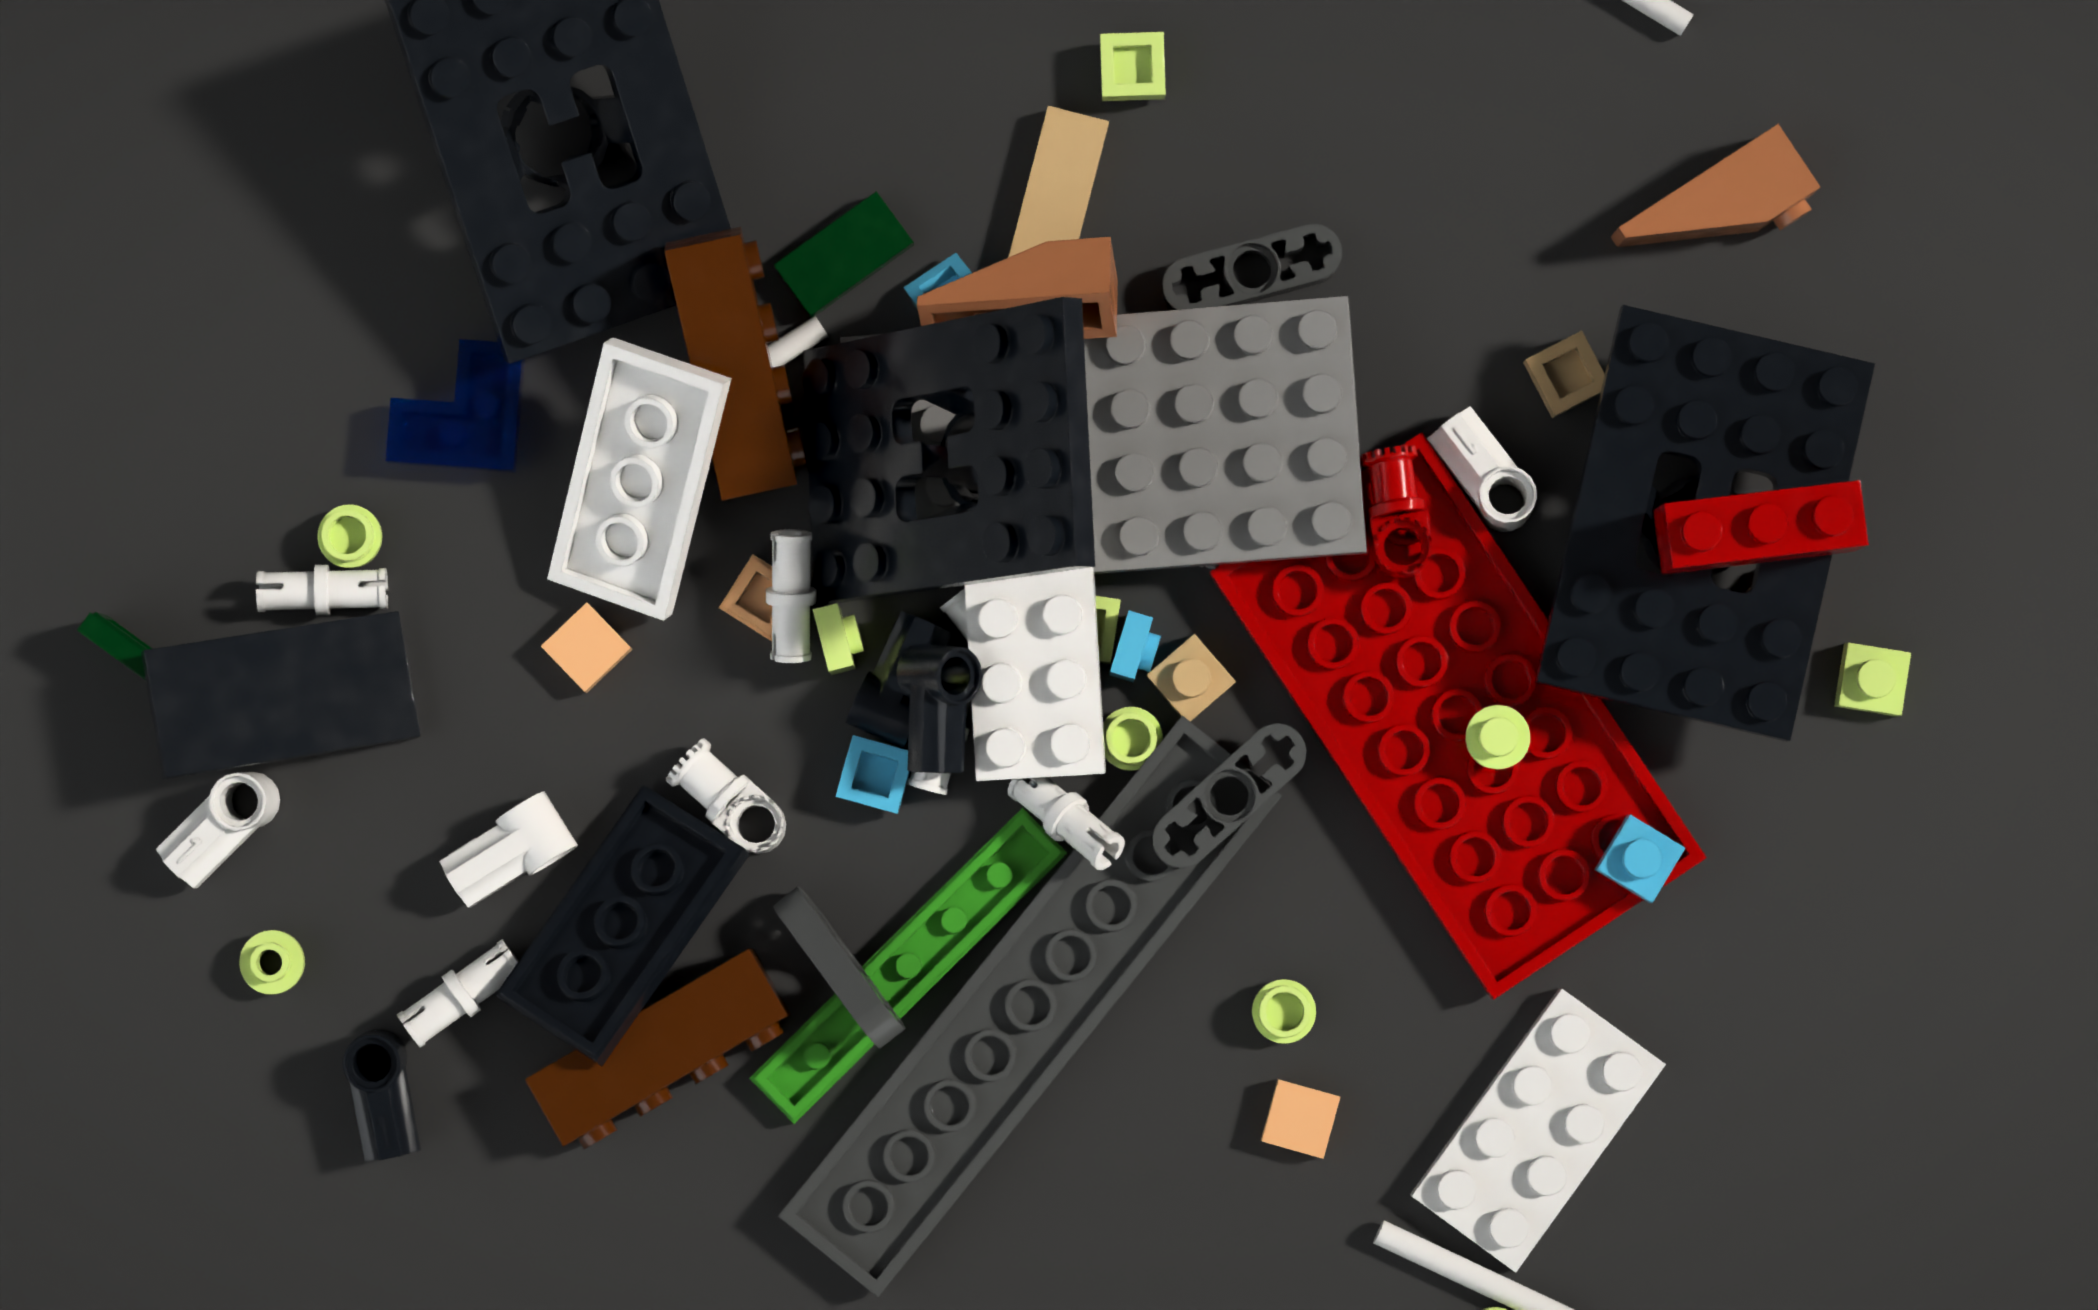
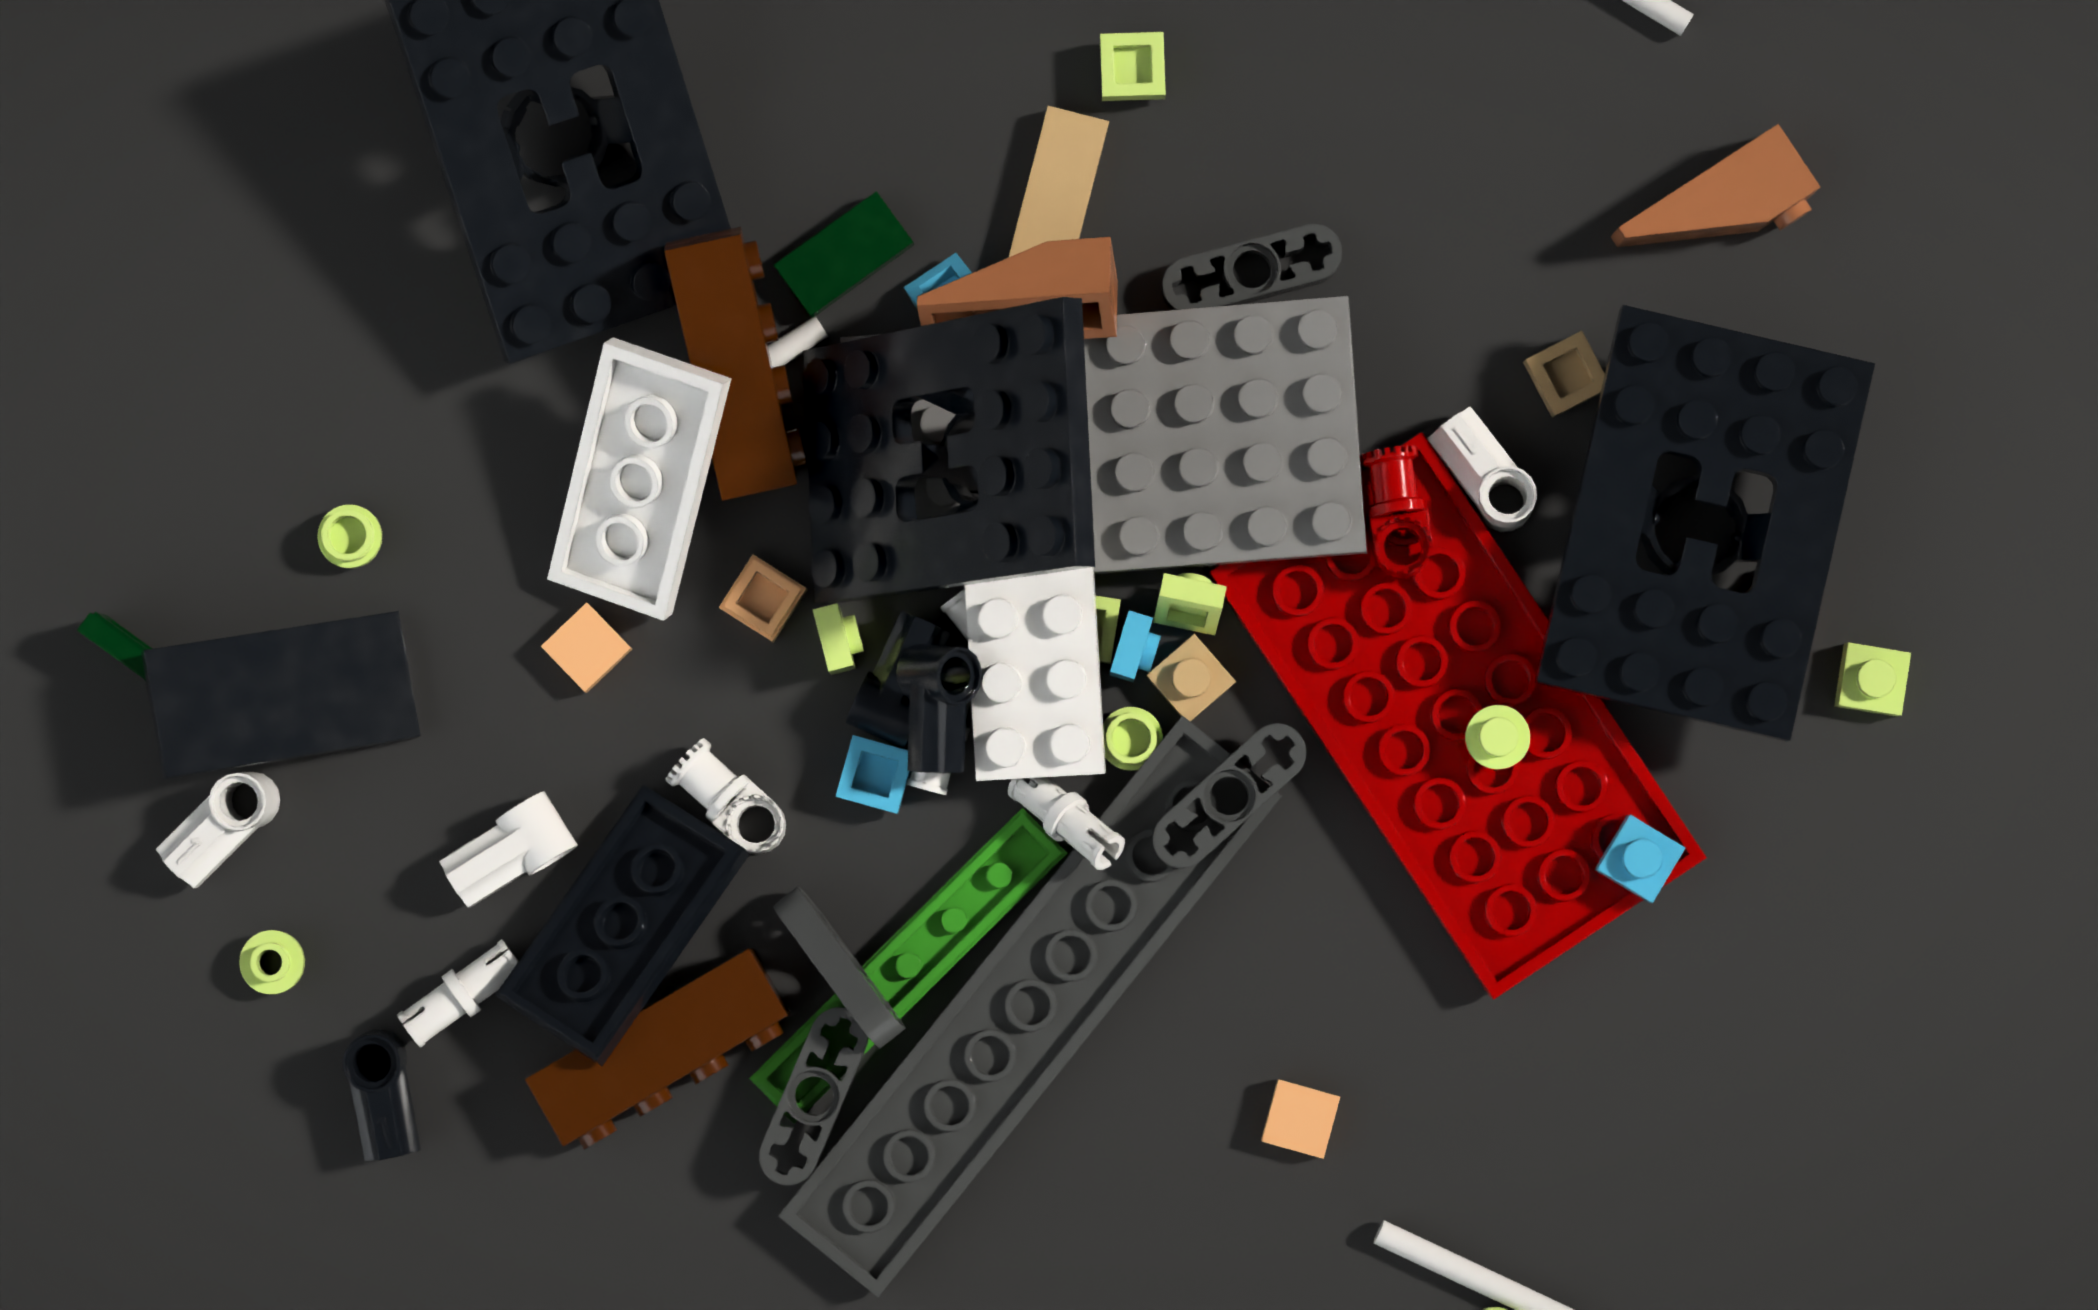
(322, 590): white pin -> none
(473, 430): clear blue plate -> none
(779, 1133): none -> dark grey beam
(791, 596): white pin -> none
(1190, 603): none -> yellowish green plate
(1283, 1011): yellowish green plate -> none
(1537, 1129): white plate -> none
(1761, 527): red brick -> none

